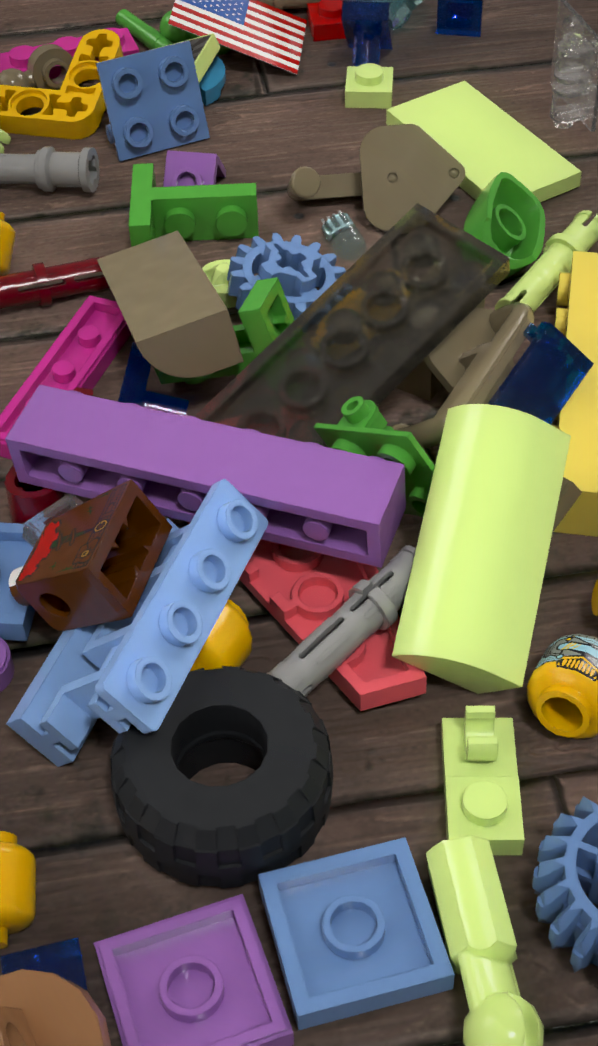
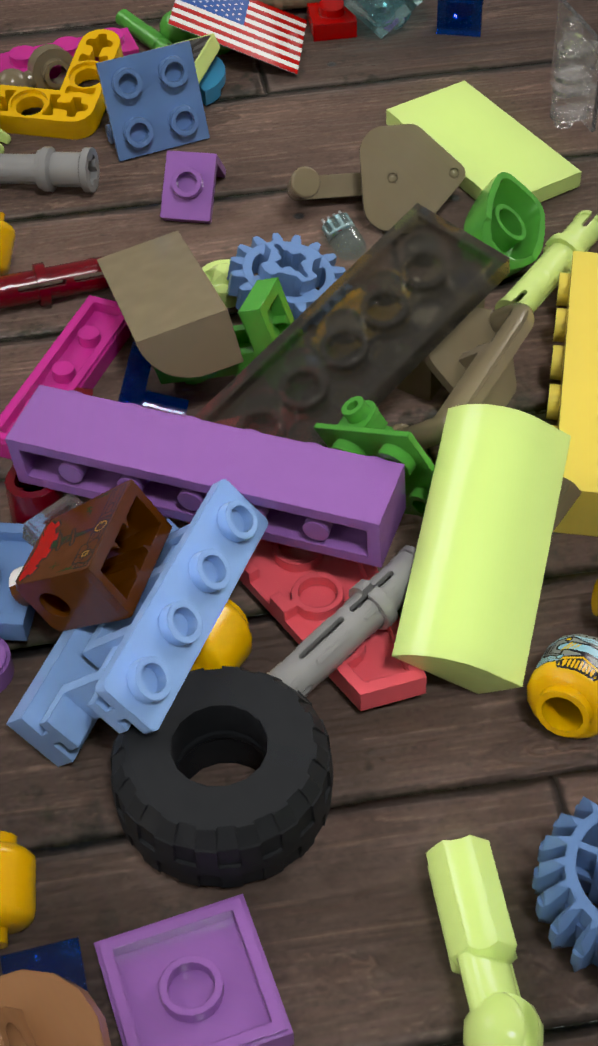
(194, 211): bright green bracket -> none
(354, 933): medium blue plate -> none
(367, 29): clear blue tile -> none
(369, 86): yellowish green plate -> none
(482, 780): yellowish green plate -> none
(544, 374): clear blue hinge -> none

